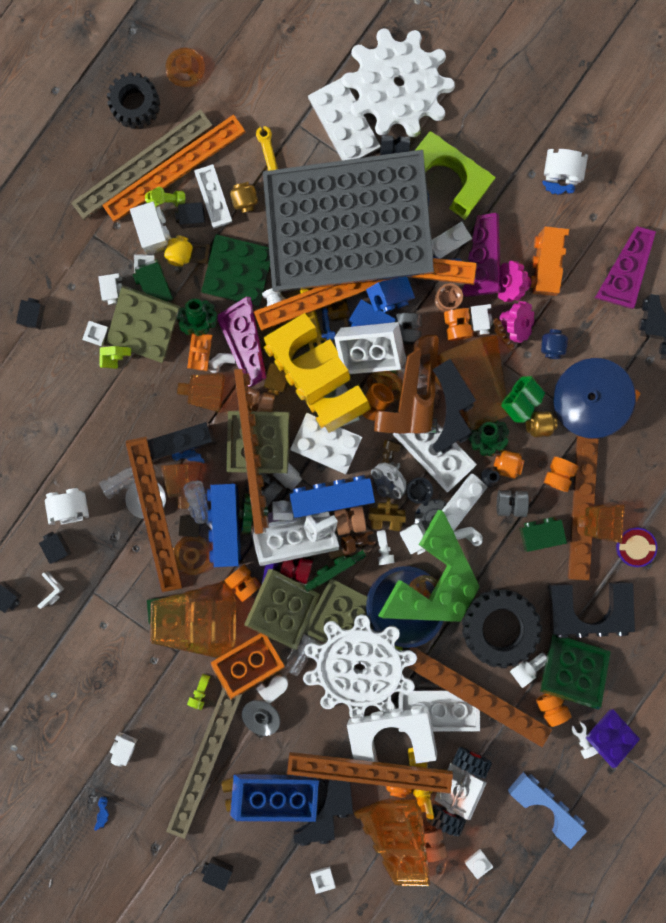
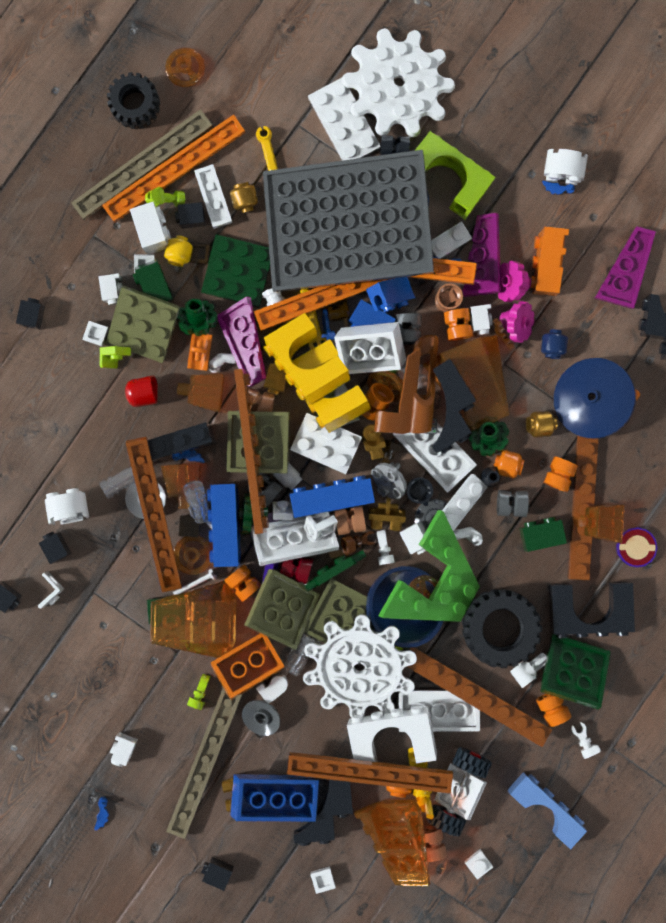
(142, 391): none -> red helmet
(196, 582): none -> white piece
(373, 442): none -> pearl gold hips
(523, 399): green brick -> none
(612, 738): dark purple plate -> none

